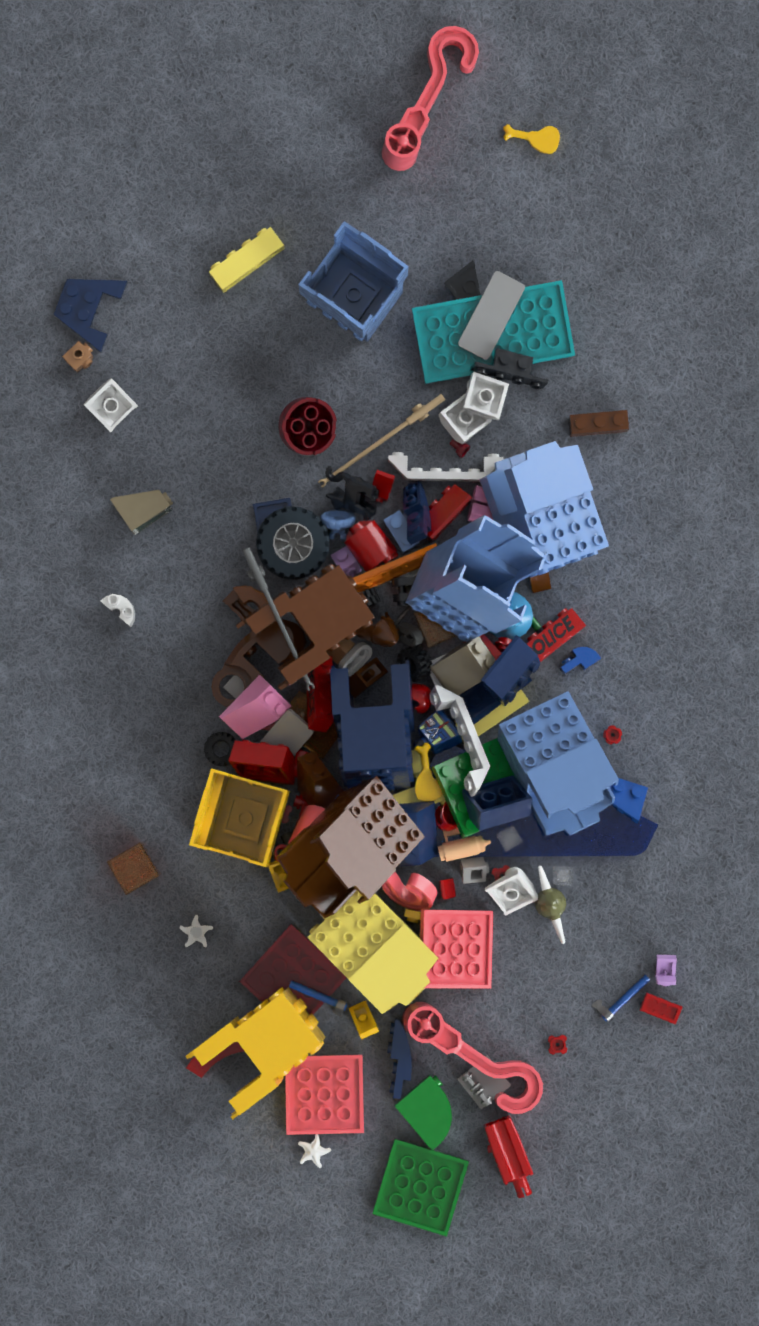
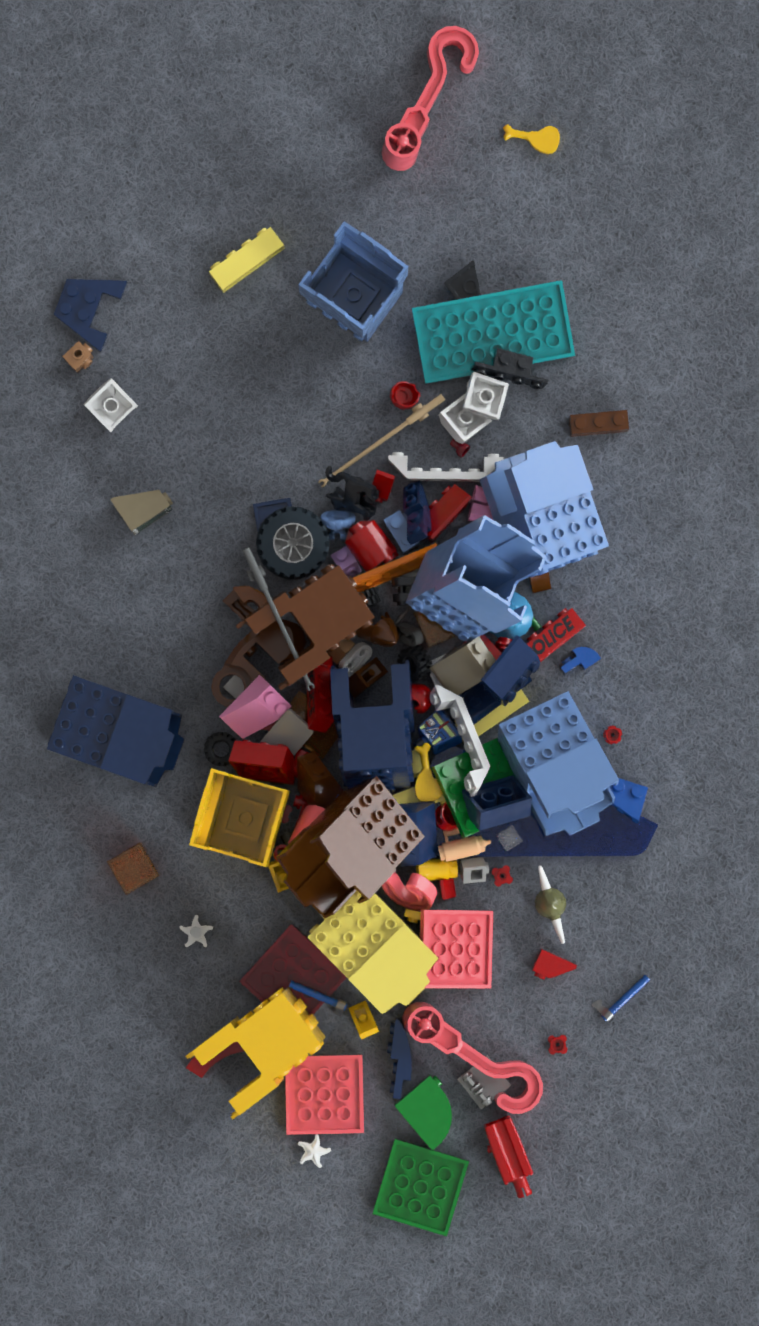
(117, 732): none -> dark blue piece
(121, 603): white cylinder -> none
(307, 426): dark red cylinder -> none
(404, 395): none -> red hair
(438, 870): none -> yellow plant
(491, 315): light grey piece -> none
(512, 891): white slope -> none
(551, 965): none -> red slope
(562, 875): clear brick -> none
(660, 1008): red plate -> none
(665, 970): lavender bracket -> none

